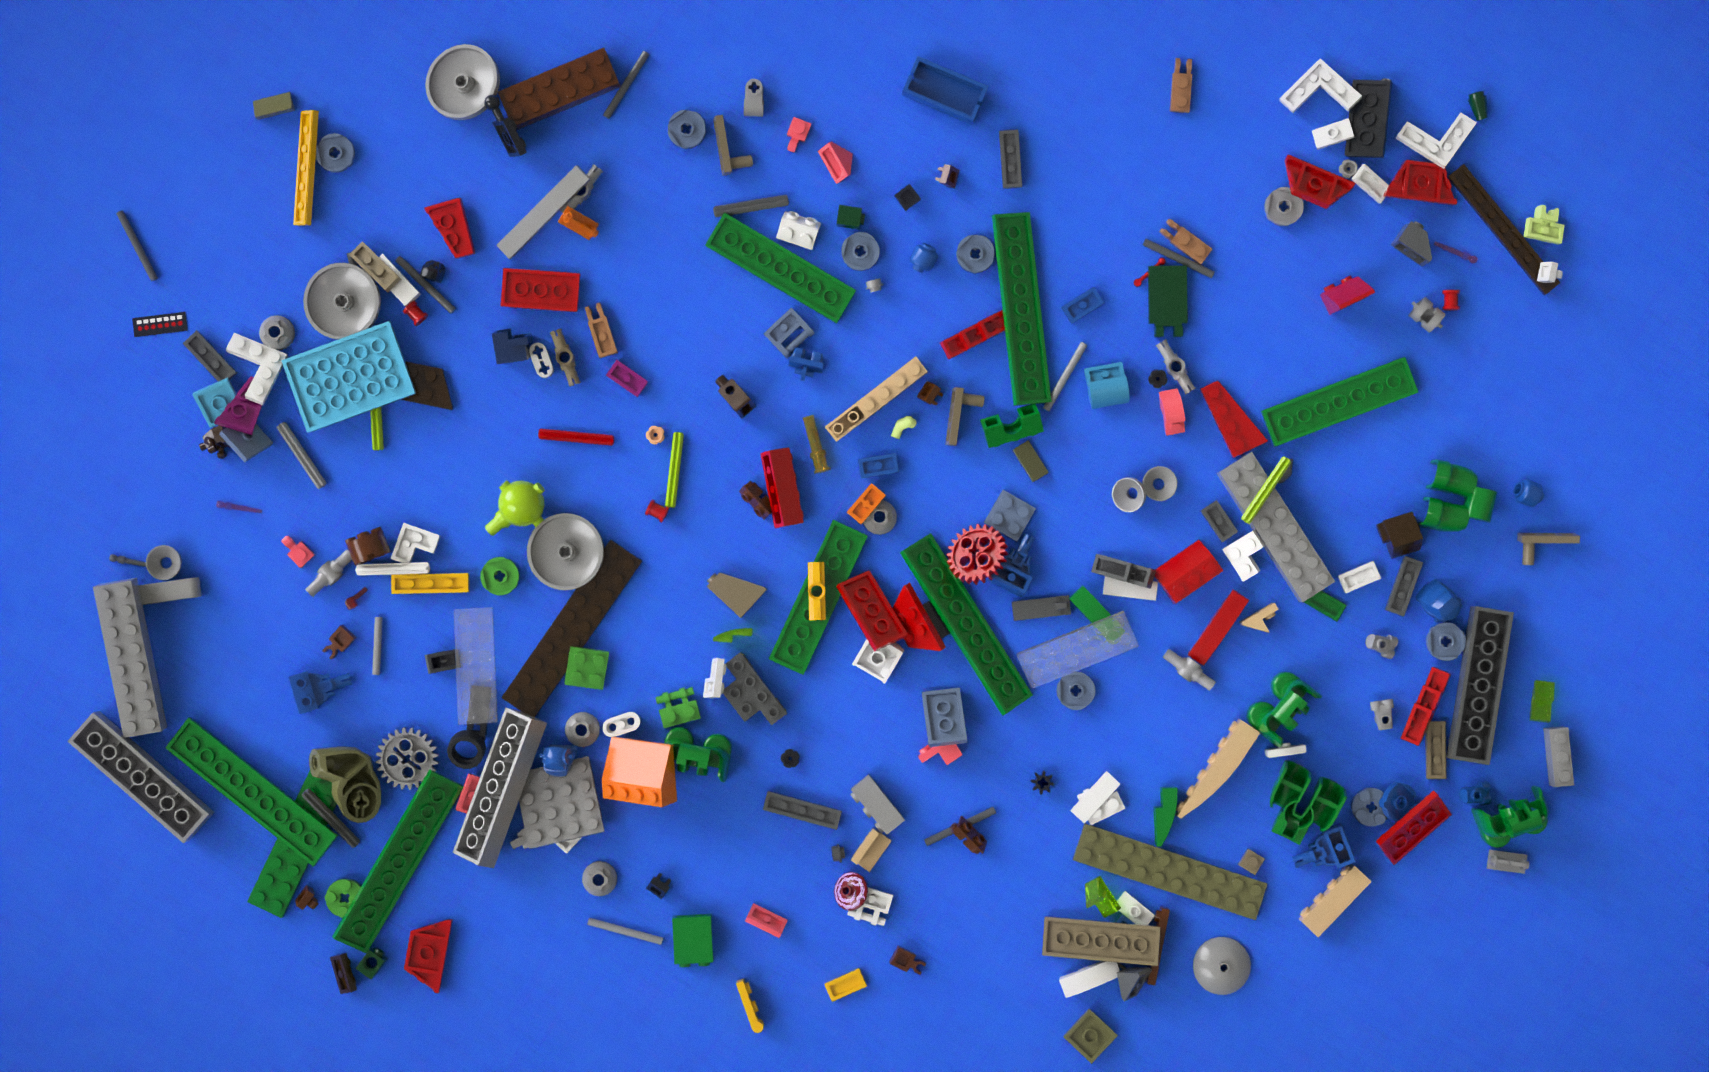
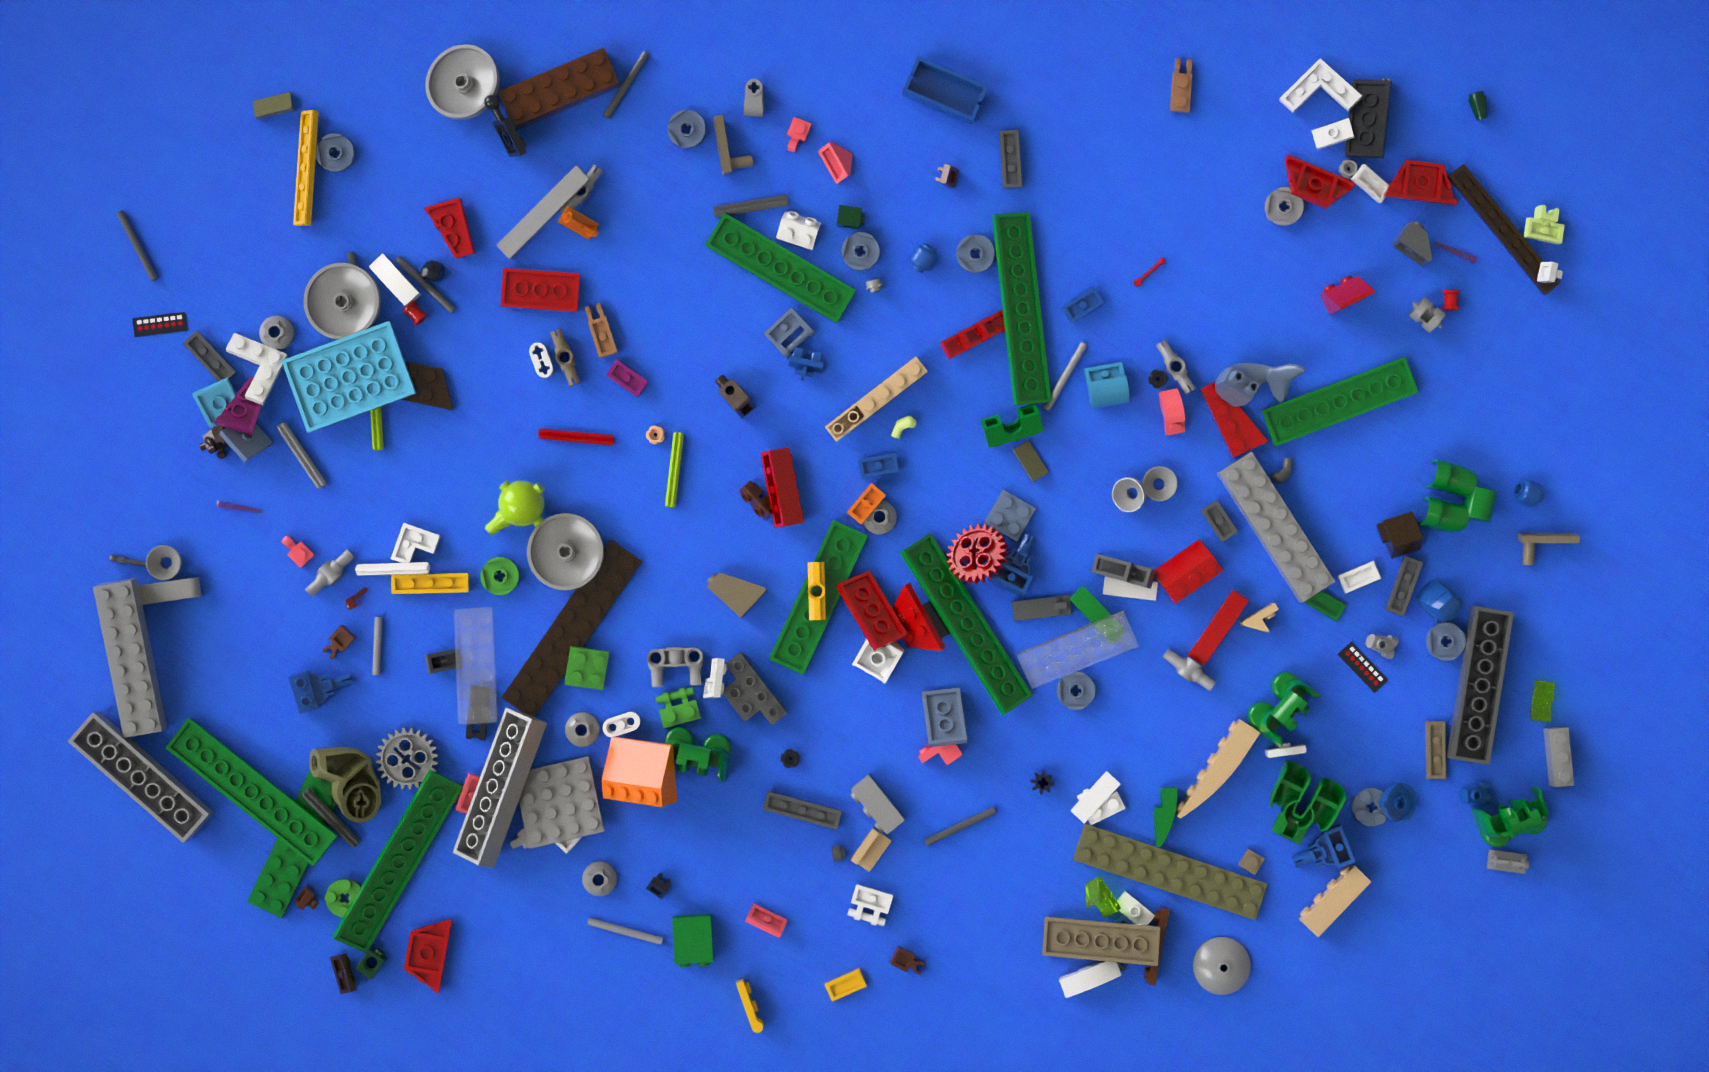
(367, 546): reddish brown brick -> none
(375, 267): dark tan plate -> none
(457, 759): black tyre -> none
(509, 347): dark blue plate -> none
(558, 759): blue helmet -> none
(657, 511): red bush -> none
(675, 658): none -> light grey piece
(728, 635): clear neon green slope -> none
(818, 453): clear yellow pin -> none
(857, 891): dish -> none
(907, 197): black tile -> none
(929, 392): reddish brown tile -> none
(957, 399): dark tan piece -> none
(975, 841): reddish brown hinge -> none
(1090, 1035): olive plate -> none
(1131, 981): dark grey slope -> none
(1167, 298): dark green tile -> none
(1178, 258): dark grey bar -> none
(1187, 242): medium nougat hinge -> none
(1240, 554): white plate -> none
(1241, 381): none -> sand blue hips
(1266, 490): lime axle -> none
(1362, 667): none -> black sticker
(1381, 709): light grey plate -> none
(1413, 827): red plate -> none
(1425, 706): red slope -> none
(1437, 151): white plate -> none

